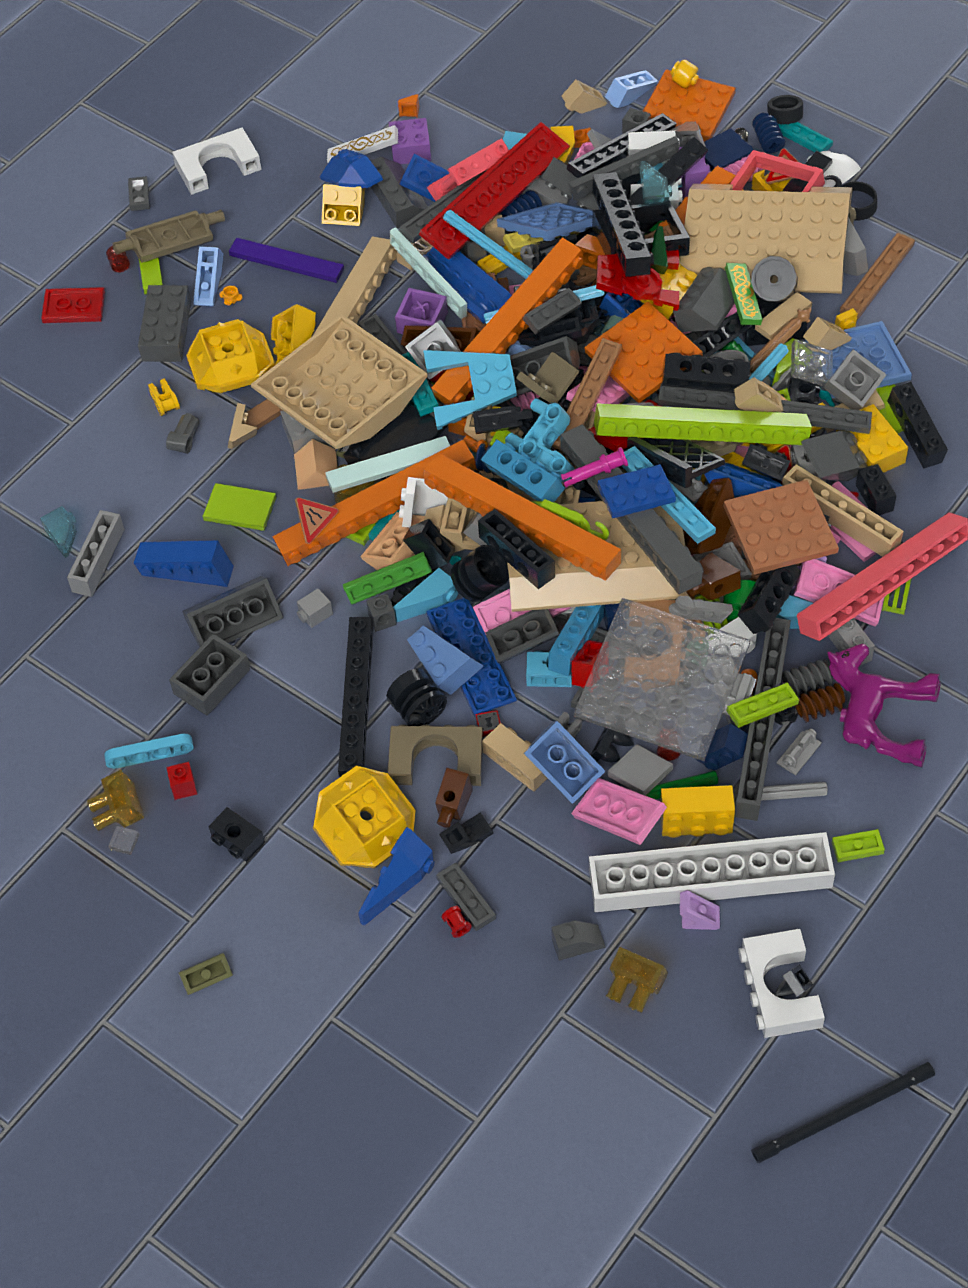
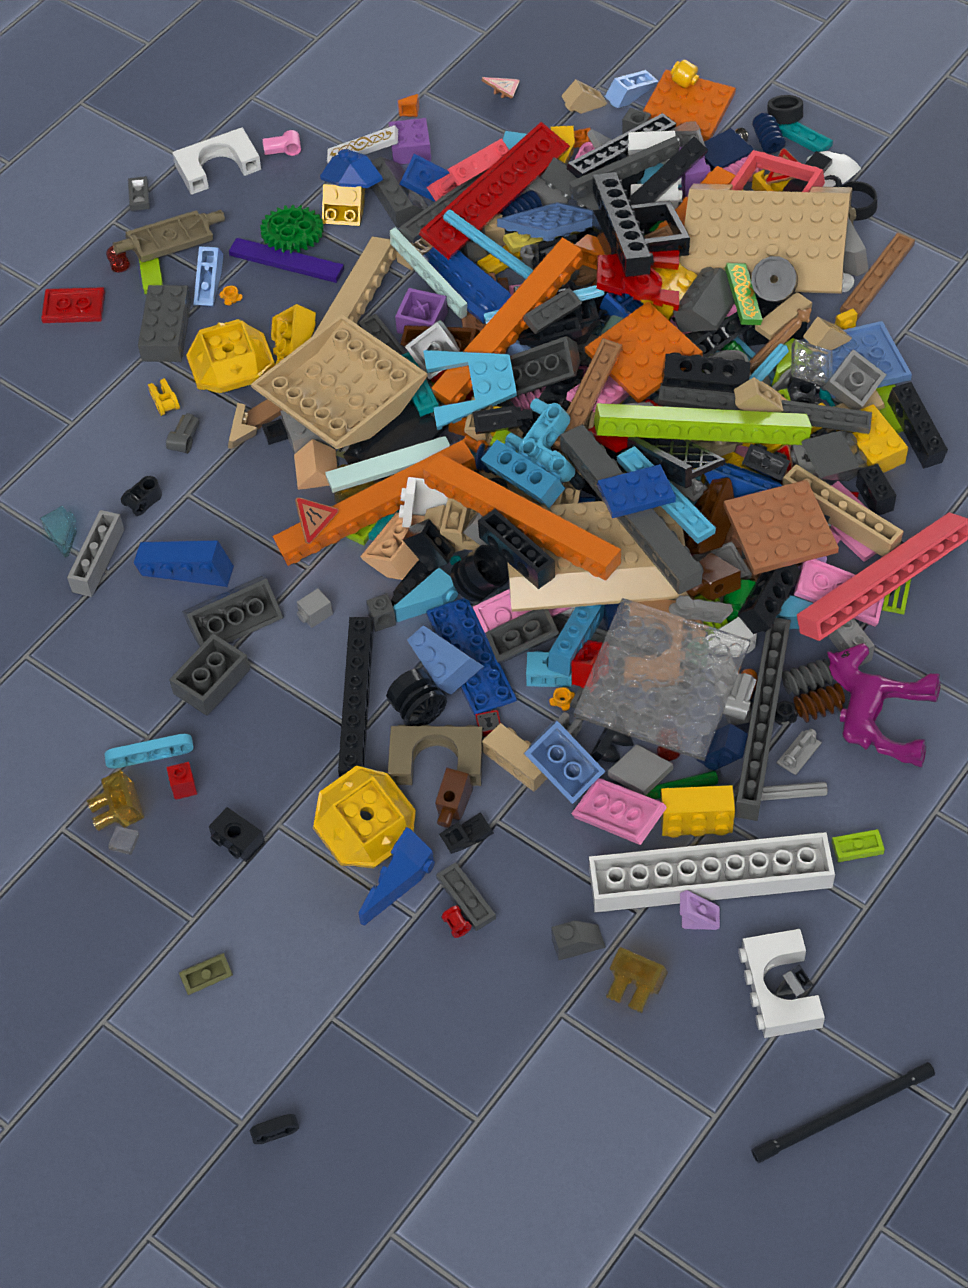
(142, 495): none -> black piece
(239, 507): lime tile -> none
(274, 431): none -> black plate
(274, 1129): none -> black beam
(287, 143): none -> bright pink piece
(292, 228): none -> green gear
(387, 578): bright green tile -> none
(503, 85): none -> piece
(551, 379): dark tan bracket -> none
(562, 693): none -> light orange plate
(573, 517): lime plate -> none
(604, 464): dark pink pin -> none
(653, 184): clear light blue slope -> none
(659, 251): dark green slope -> none
(762, 705): lime tile -> none
(848, 282): none -> white plate

